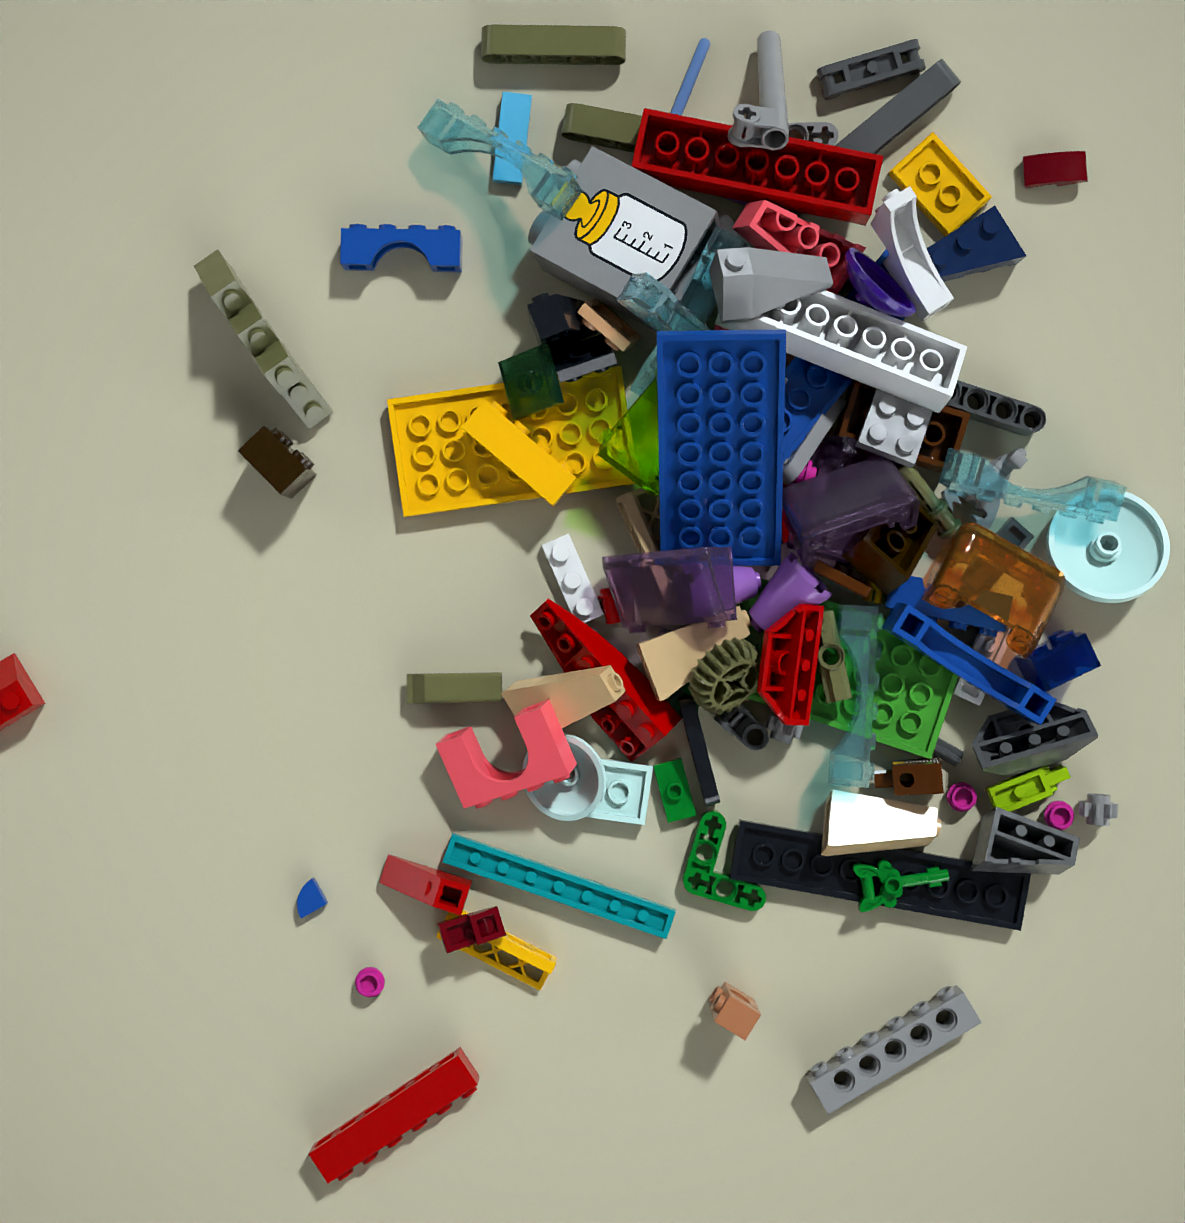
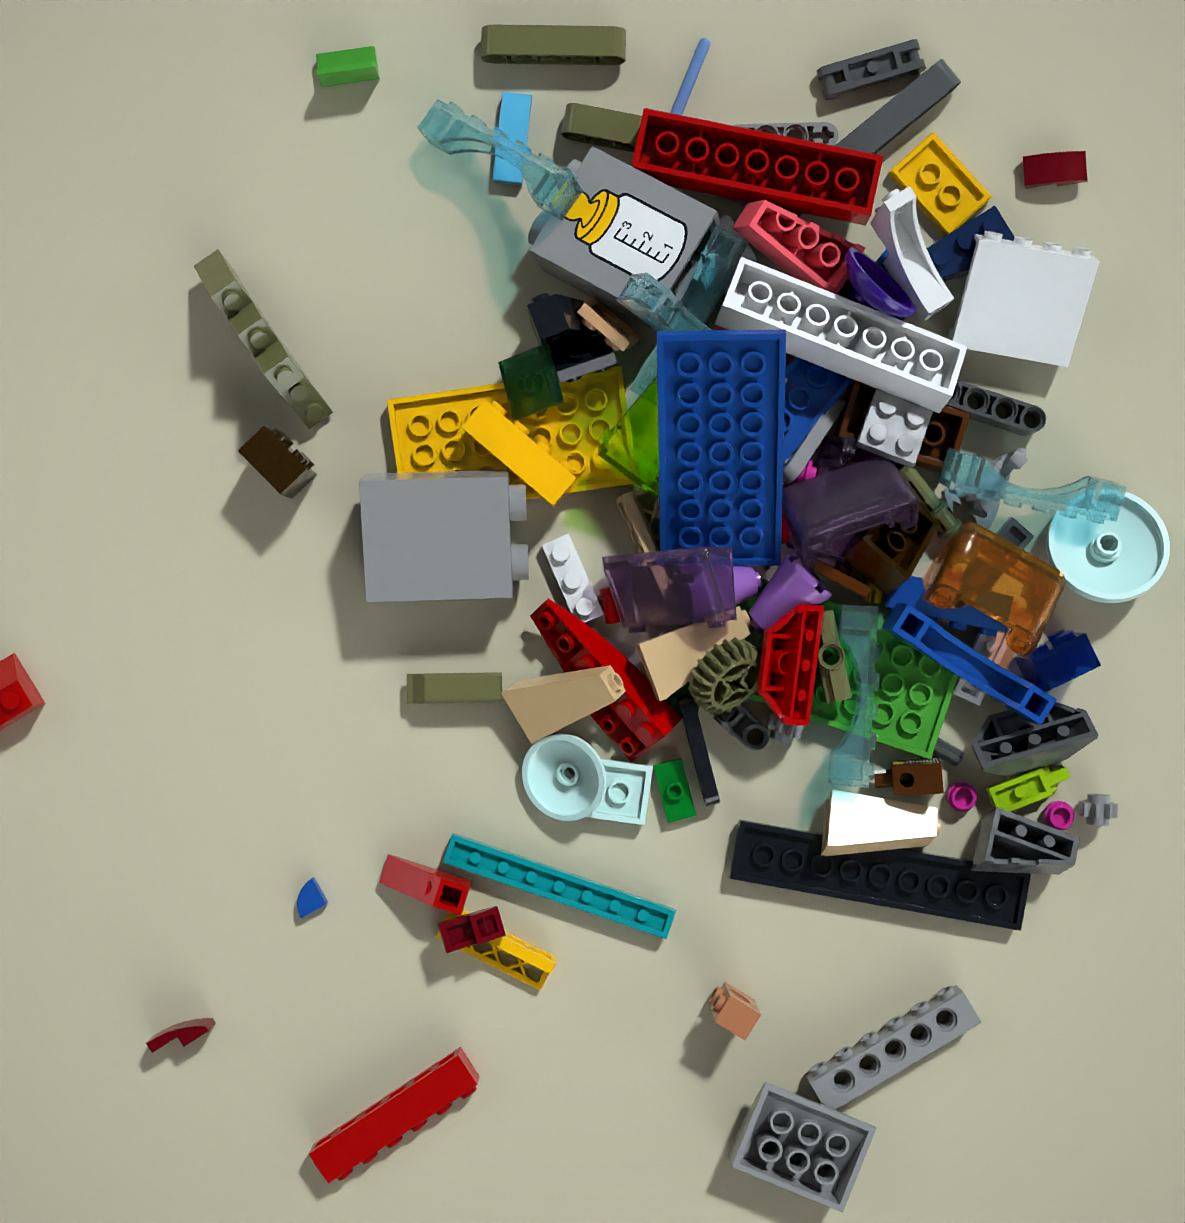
(184, 1031): none -> dark red slope
(347, 66): none -> bright green panel
(366, 246): blue arch -> none
(370, 982): dark pink plate -> none
(441, 535): none -> light grey brick
(481, 782): coral arch -> none
(706, 868): green beam -> none
(761, 280): light grey wedge -> none
(766, 124): light grey axle -> none
(801, 1146): none -> light grey slope
(891, 883): green piece -> none
(1024, 299): none -> white panel

